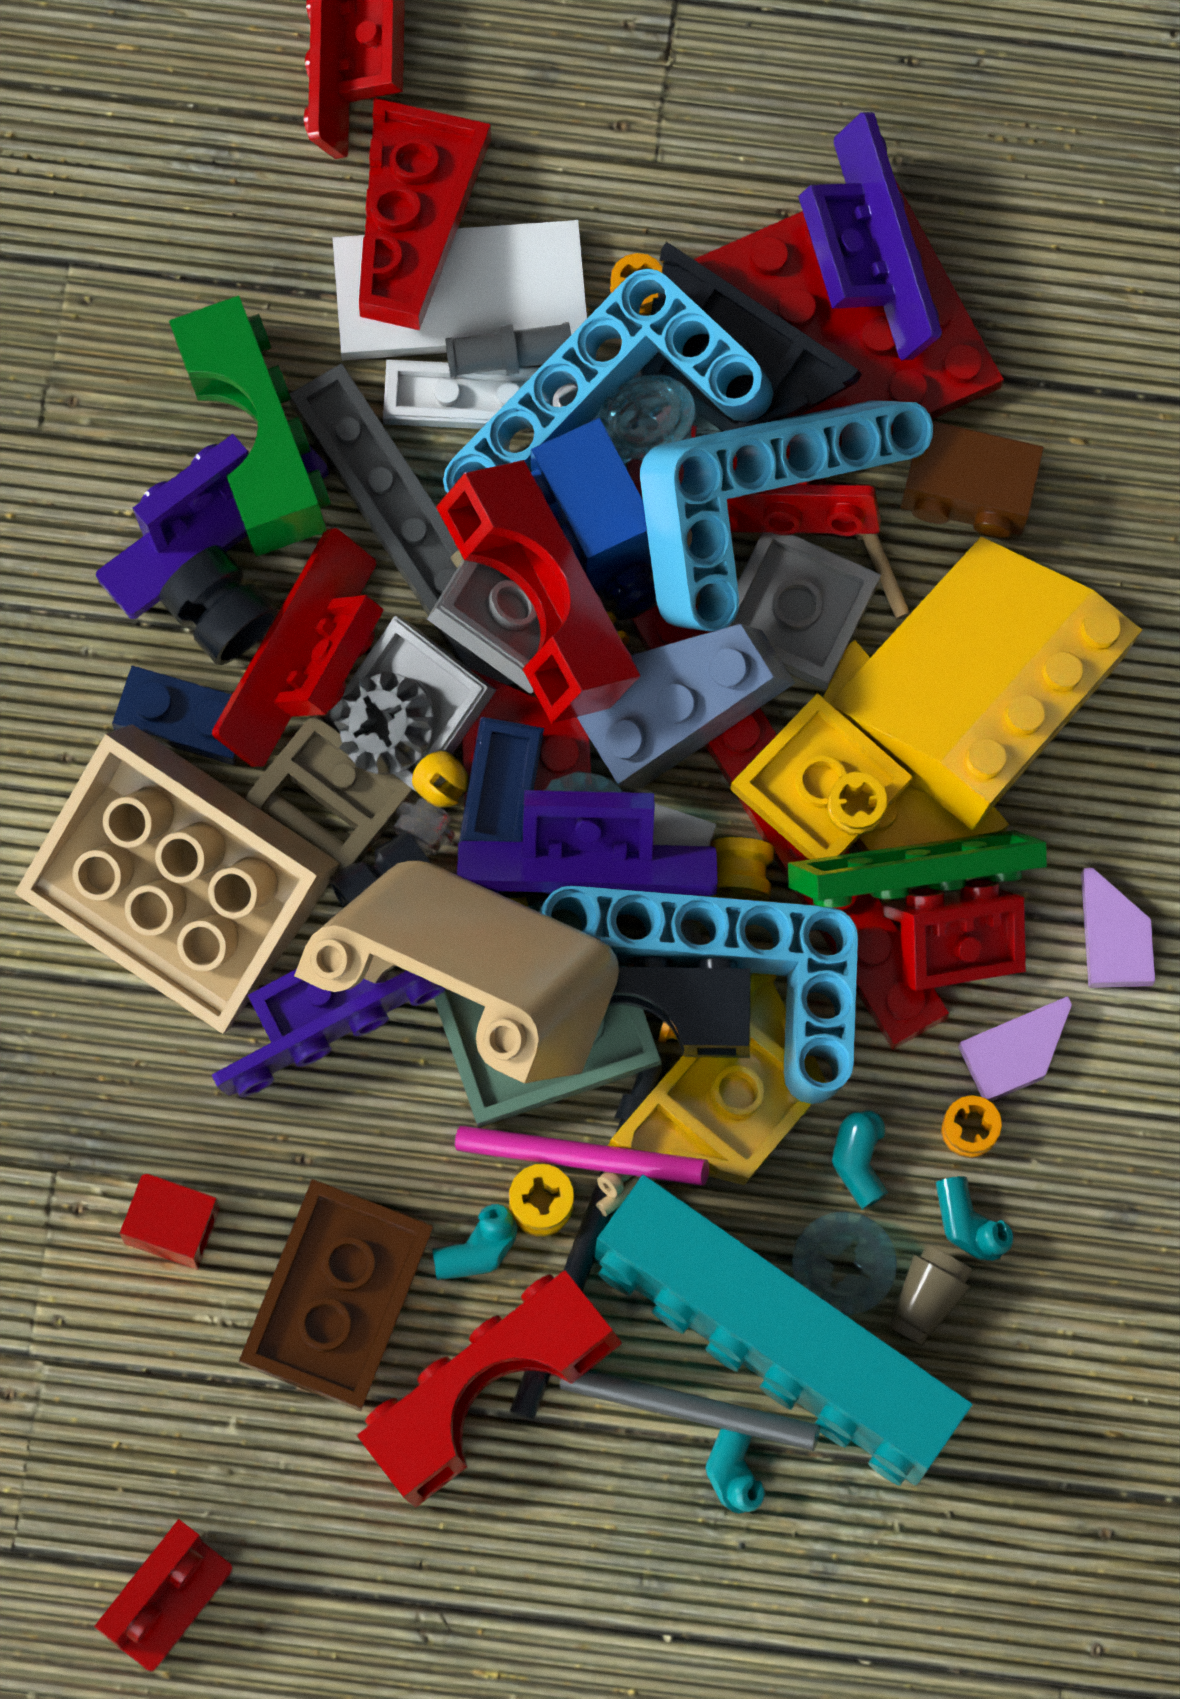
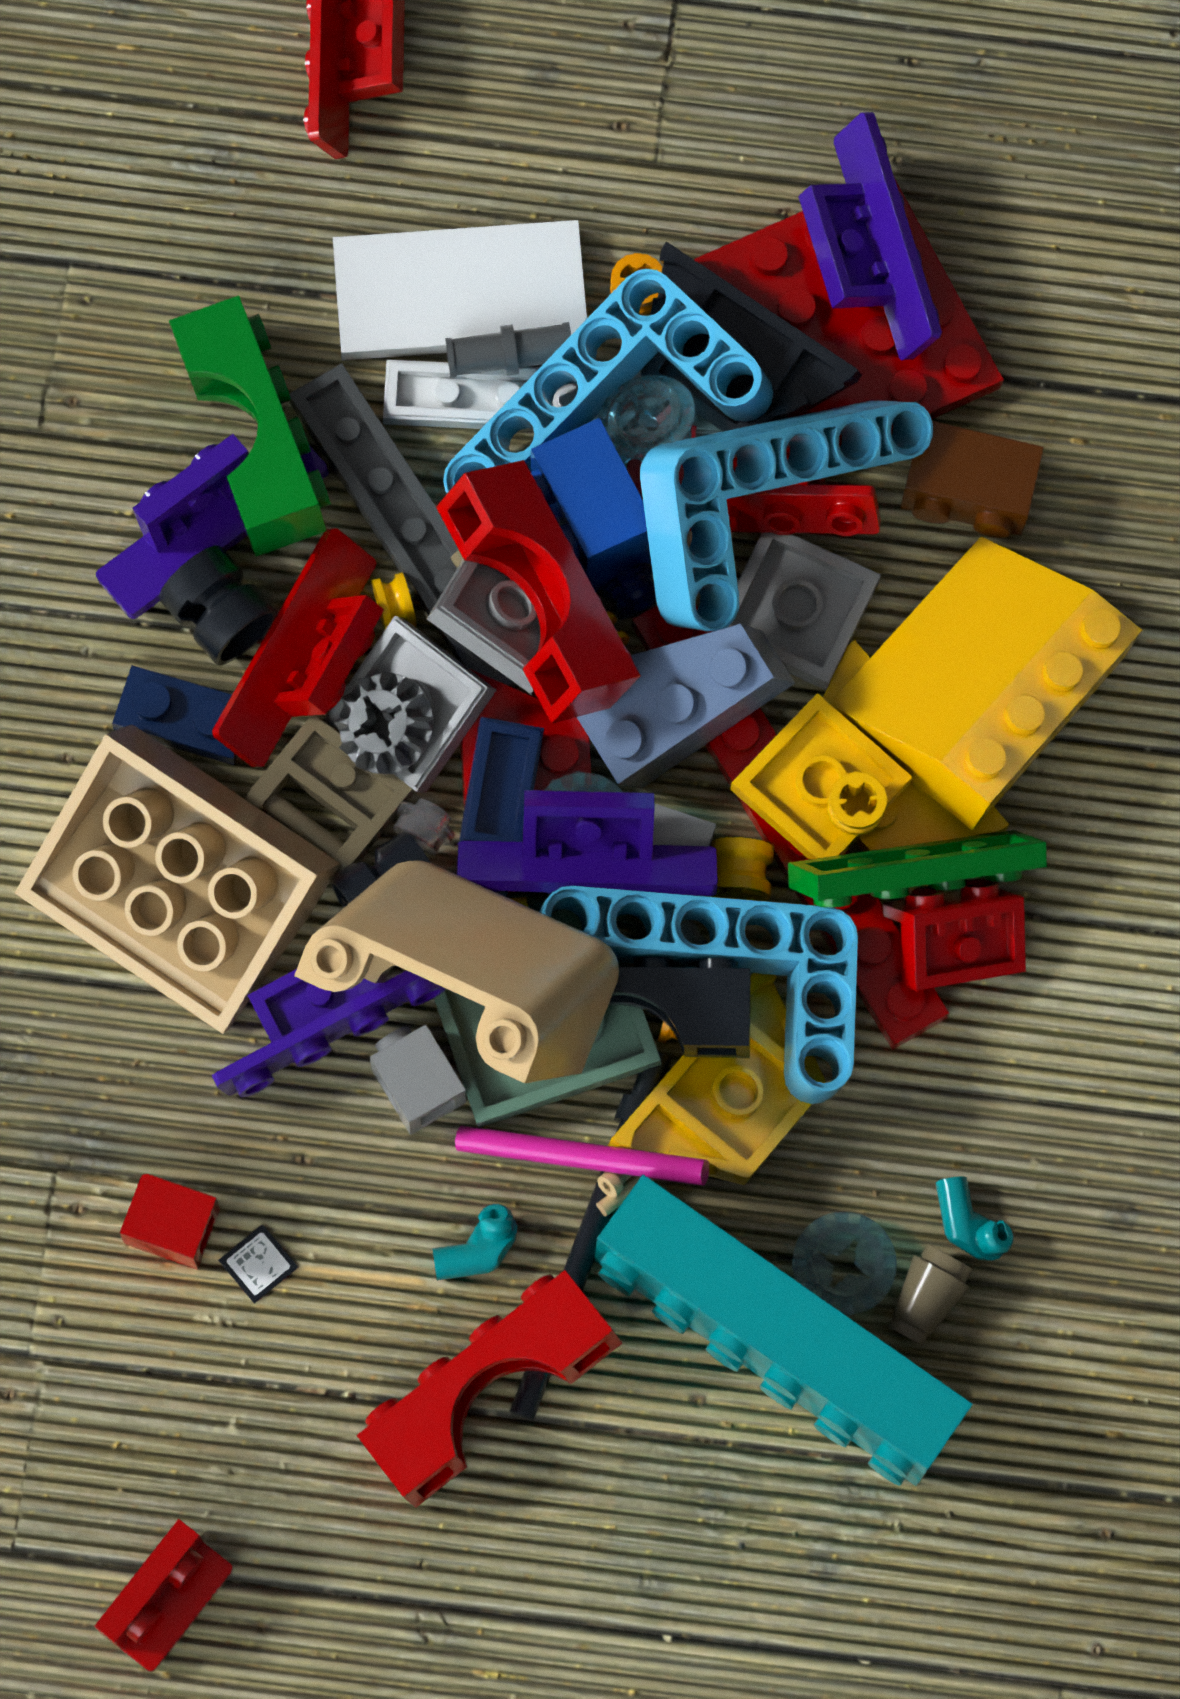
(258, 1263): none -> sticker
(336, 1295): reddish brown plate -> none
(394, 599): none -> yellow bush
(414, 204): red wing -> none
(416, 1077): none -> light grey brick
(430, 769): yellow hinge -> none
(542, 1212): yellow wheel -> none
(696, 1409): dark grey bar -> none
(731, 1474): teal arm -> none
(853, 1156): teal arm -> none
(887, 577): tan piece -> none
(952, 1131): light orange bush -> none
(1015, 1051): lavender tile -> none
(1115, 936): lavender tile -> none

